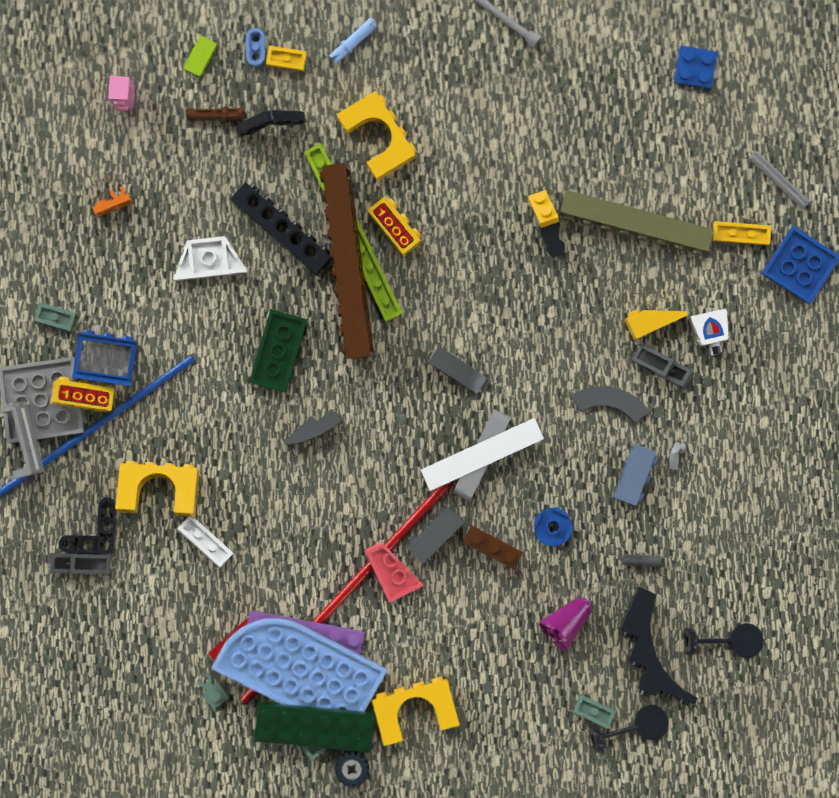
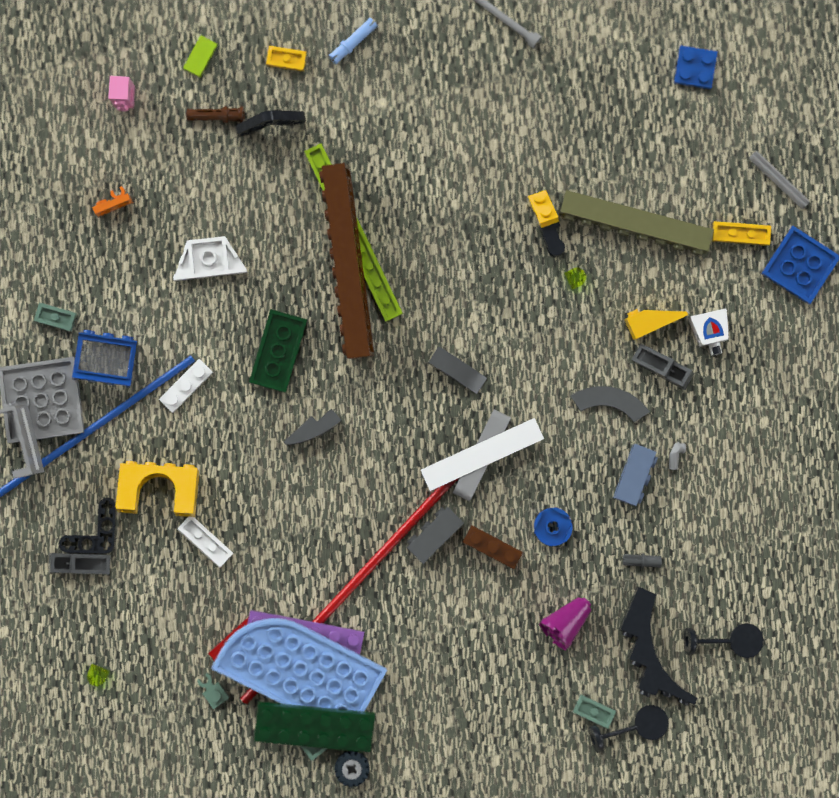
(82, 395): yellow brick -> none
(97, 675): none -> clear neon green tile
(186, 385): none -> white plate
(242, 199): black brick -> none
(255, 48): medium blue plate -> none
(373, 109): yellow arch -> none
(387, 707): yellow arch -> none
(391, 572): coral wing -> none
(394, 225): brick -> none
(576, 277): none -> clear neon green tile

